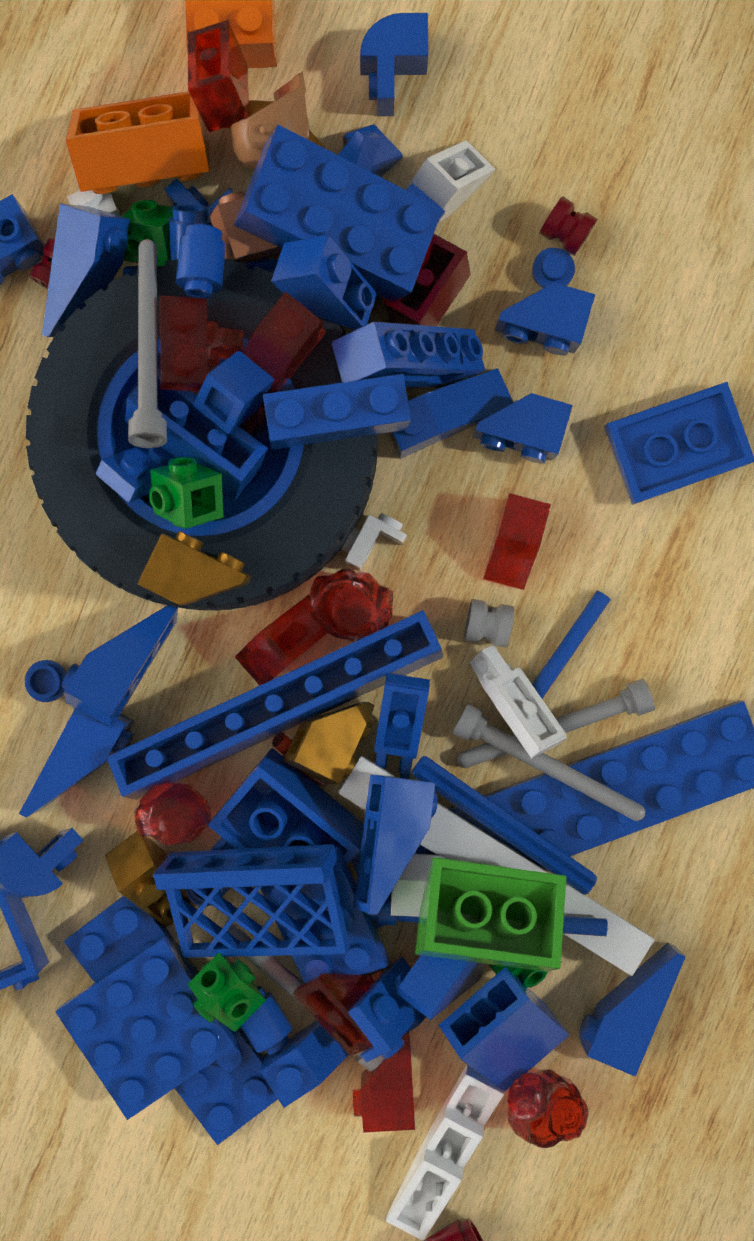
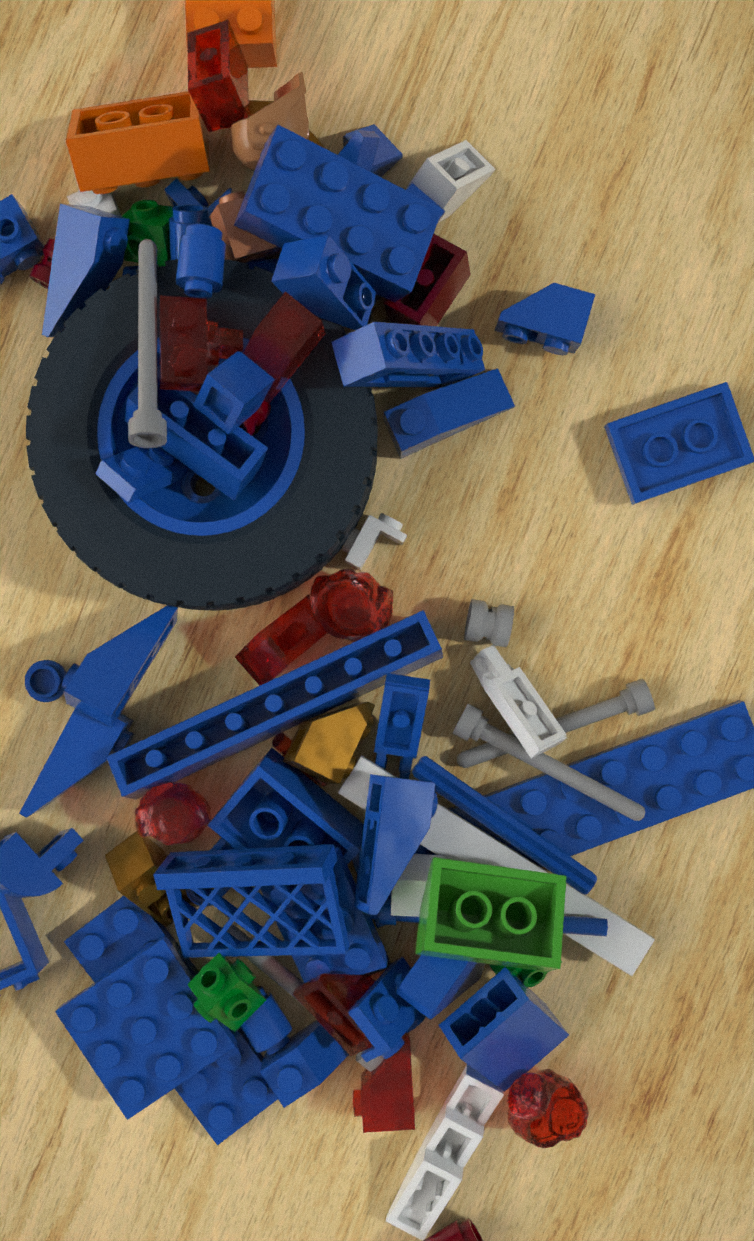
(186, 493): green brick -> none
(187, 574): pearl gold slope -> none
(337, 411): blue brick -> none
(393, 48): blue brick -> none
(516, 541): clear red slope -> none
(528, 425): blue slope -> none
(553, 266): blue plate -> none
(568, 226): dark red wheel -> none
(570, 643): blue bar -> none
(630, 1013): blue slope -> none

